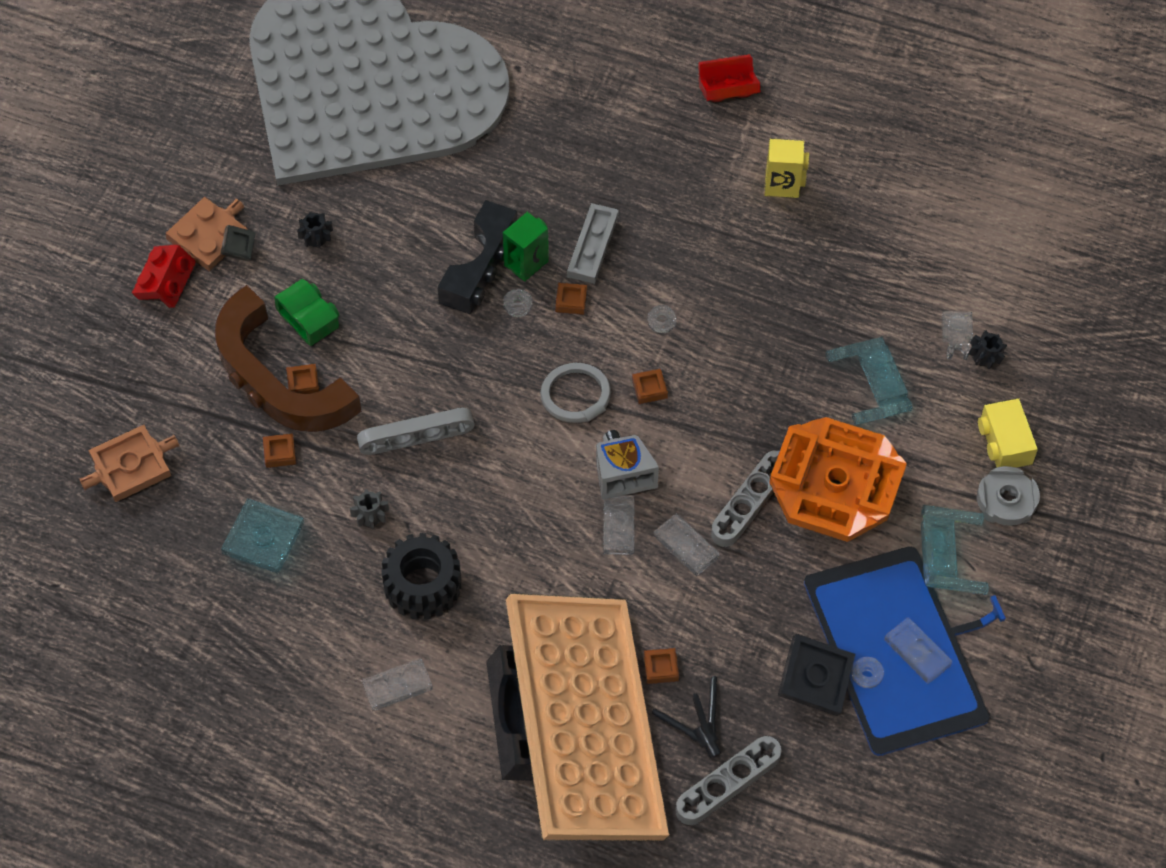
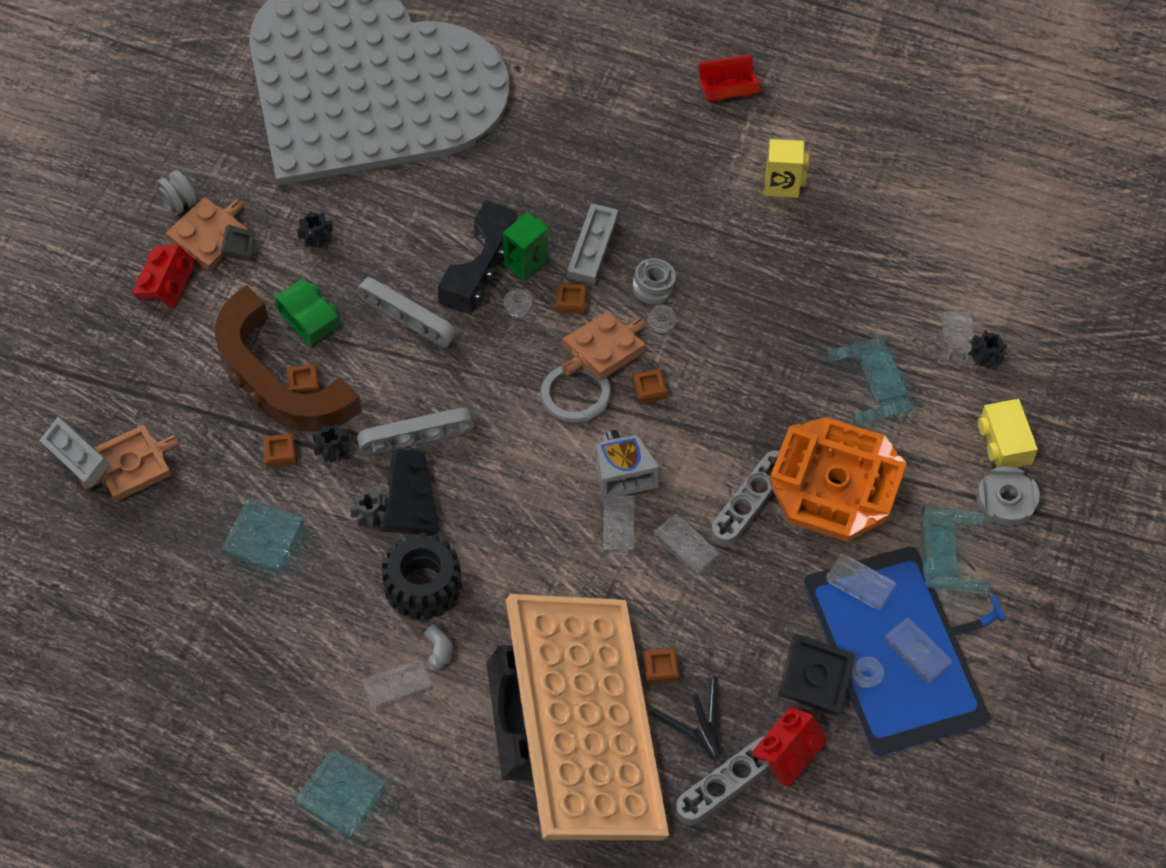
(75, 452): none -> light grey plate
(176, 192): none -> light grey wheel
(331, 443): none -> black gear
(340, 792): none -> clear light blue plate
(406, 312): none -> light grey beam
(410, 496): none -> black wing
(442, 647): none -> light grey arm
(603, 345): none -> nougat plate
(653, 281): none -> light grey wheel
(791, 745): none -> red bracket
(860, 581): none -> clear plate

